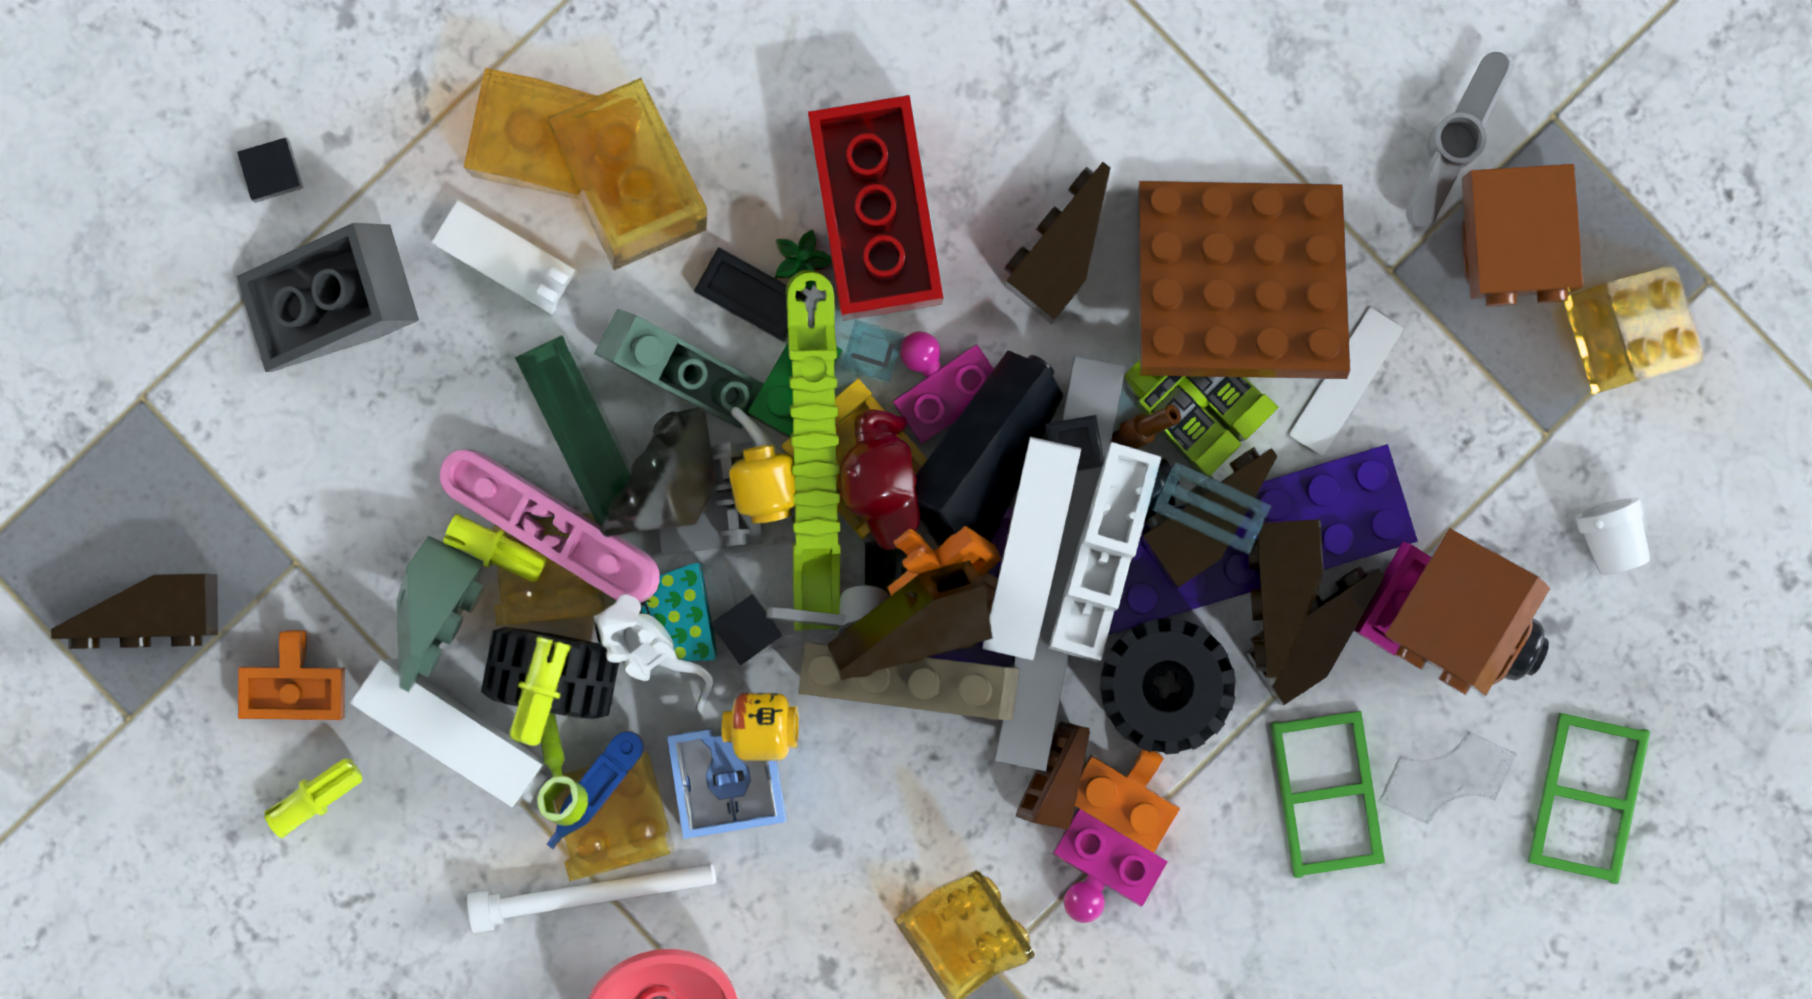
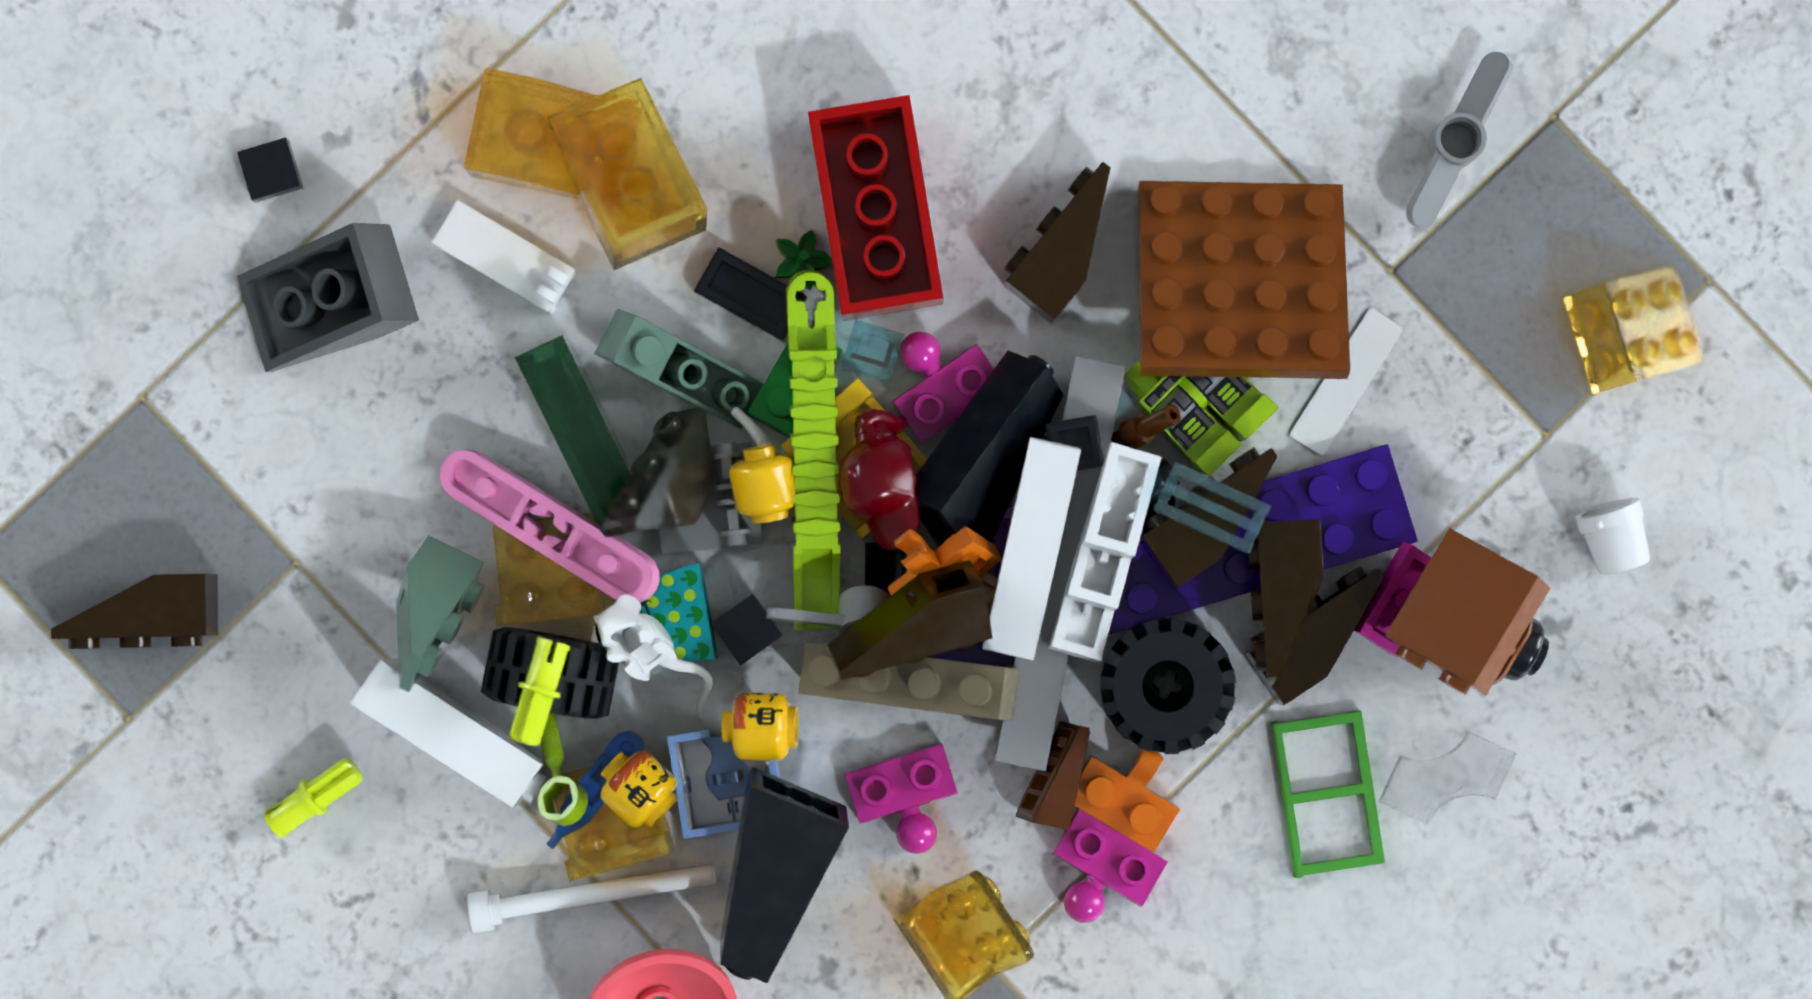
(290, 688): orange plate -> none
(494, 548): neon yellow axle -> none
(638, 788): none -> yellow head
(777, 866): none -> black slope
(901, 788): none -> dark pink plate
(1521, 234): dark orange brick -> none
(1551, 788): bright green window -> none

